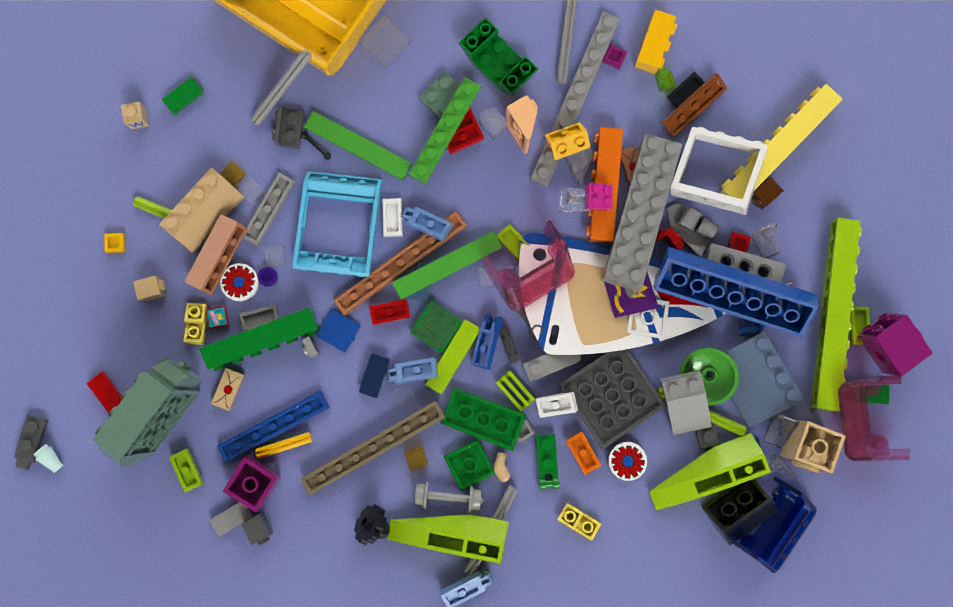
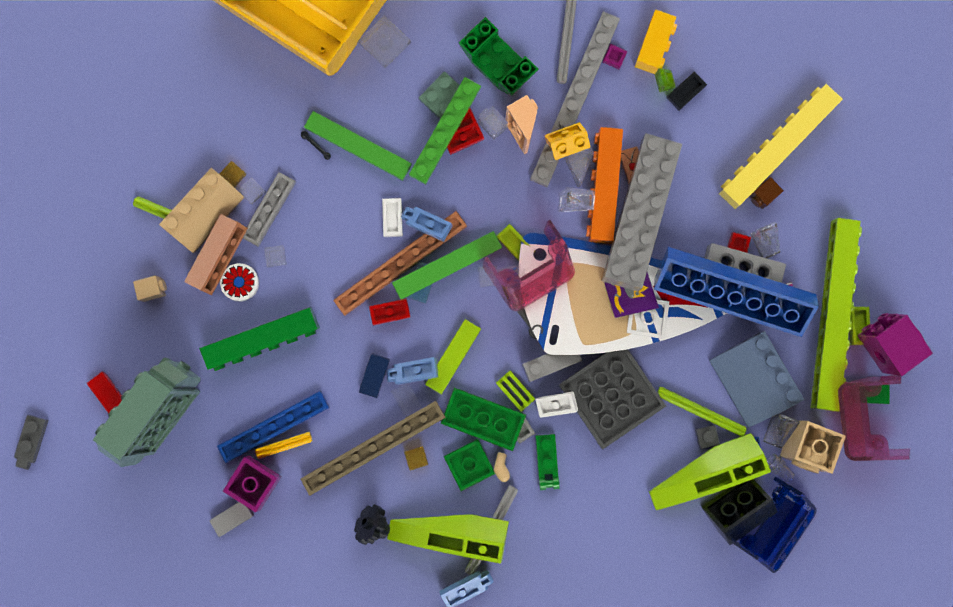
(48, 458): light aqua cone -> none
(115, 243): yellow tile -> none
(135, 115): tan brick -> none
(182, 96): green tile -> none
(186, 470): lime plate -> none
(195, 324): light yellow slope -> none
(217, 317): tile -> none
(227, 389): tan tile -> none
(257, 529): dark grey brick -> none
(258, 317): light grey tile -> none
(267, 277): dark purple tile -> none
(280, 88): light grey axle -> none
(288, 128): dark grey bracket -> none
(310, 348): light grey plate -> none
(338, 330): blue piece -> none
(339, 188): medium azure window -> none
(422, 494): light grey piece -> none
(436, 327): tile -> none
(486, 342): blue hinge -> none
(509, 345): dark grey axle -> none
(579, 521): light yellow slope -> none
(583, 453): orange plate -> none
(598, 196): dark pink piece -> none
(627, 461): tile -> none
(673, 239): red bracket -> none
(686, 402): light grey slope -> none
(692, 227): light grey panel -> none
(694, 105): dark orange tile -> none
(712, 198): white window -> none
(726, 374): bright green dish -> none
(750, 329): blue arm -> none

